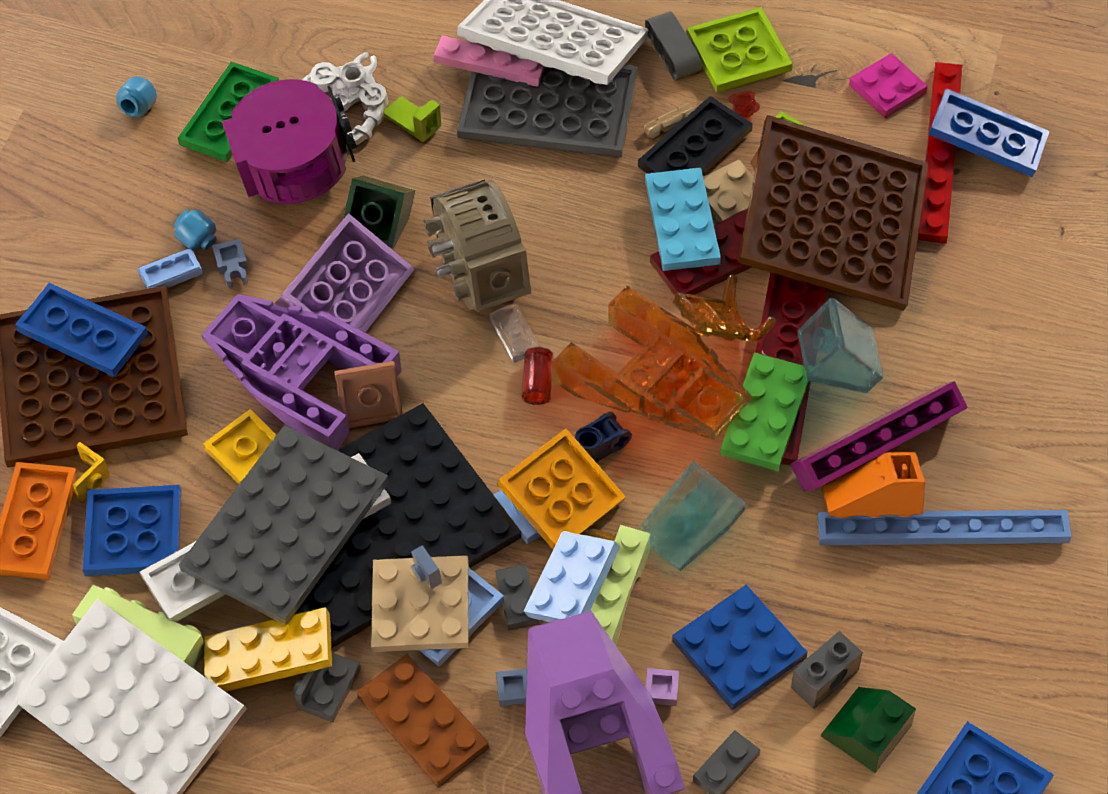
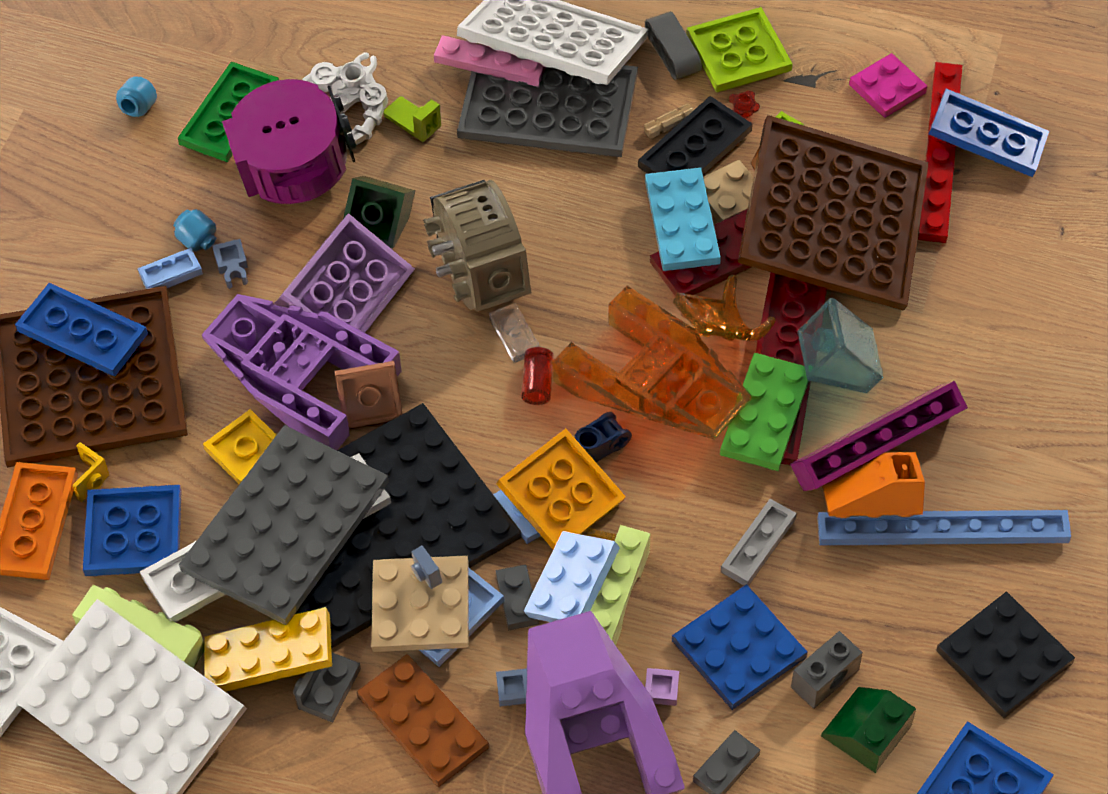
(692, 516): clear light blue slope -> none
(758, 542): none -> light grey plate
(1005, 654): none -> black plate

